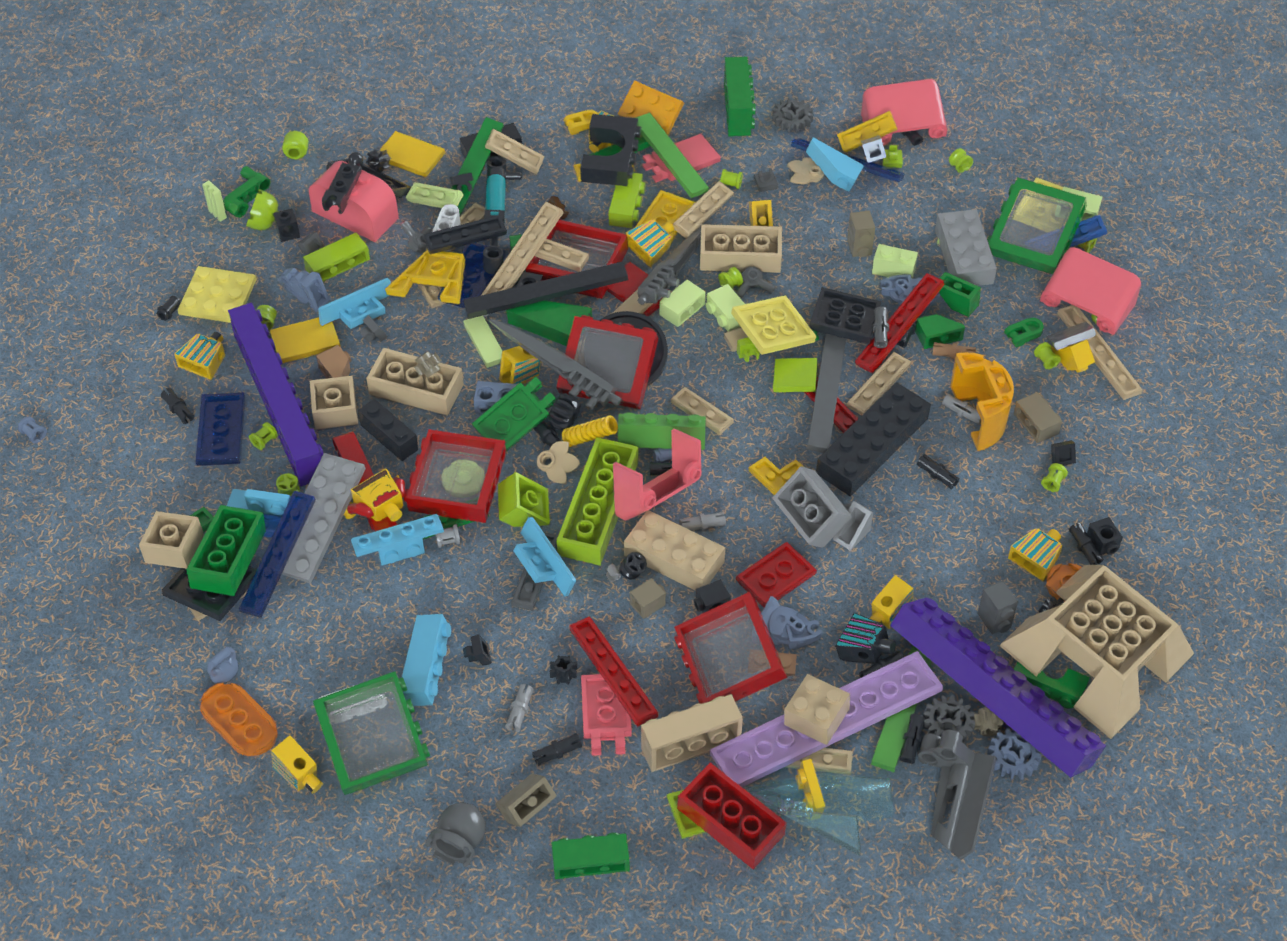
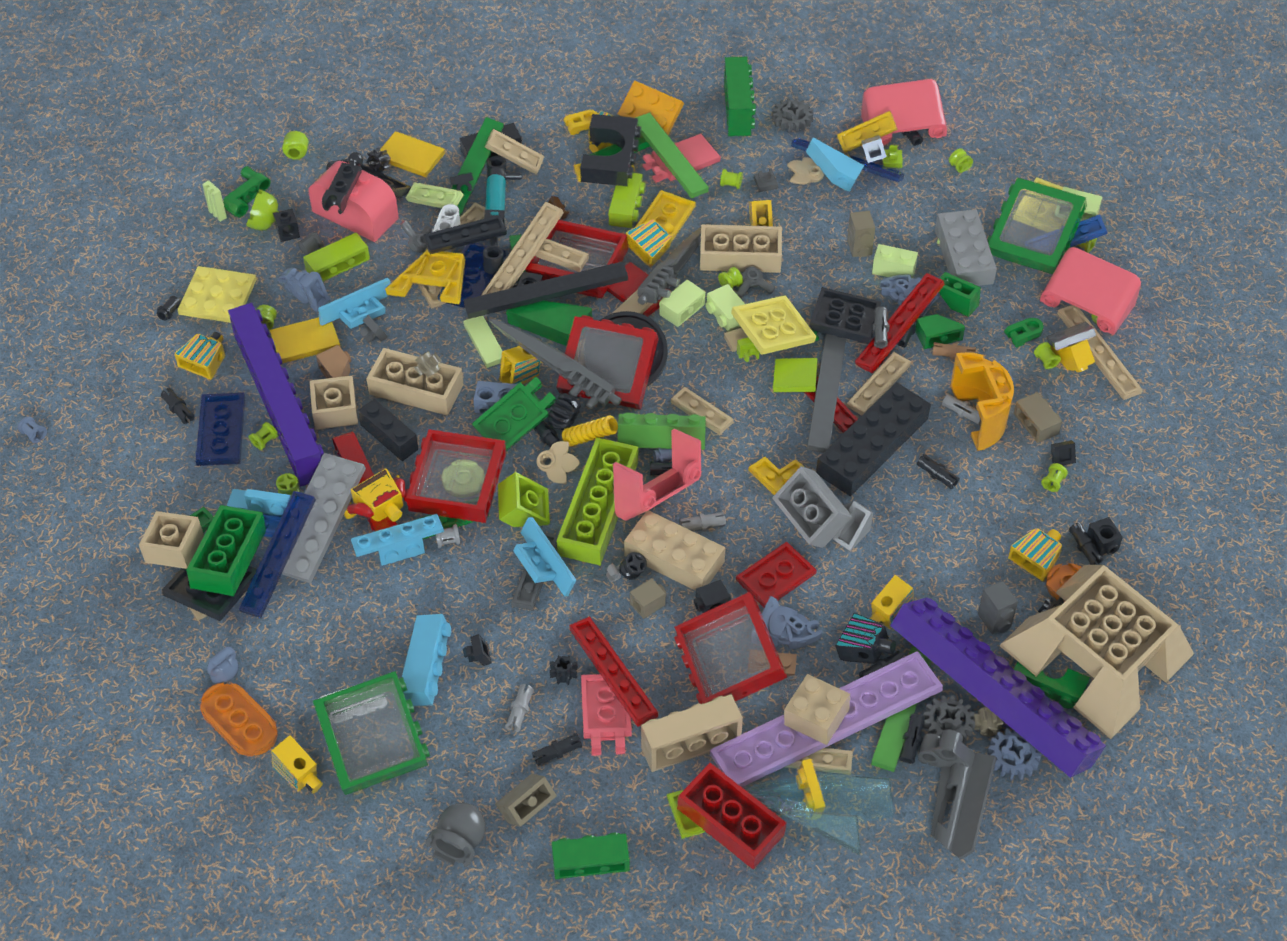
(702, 209): tan tile -> none

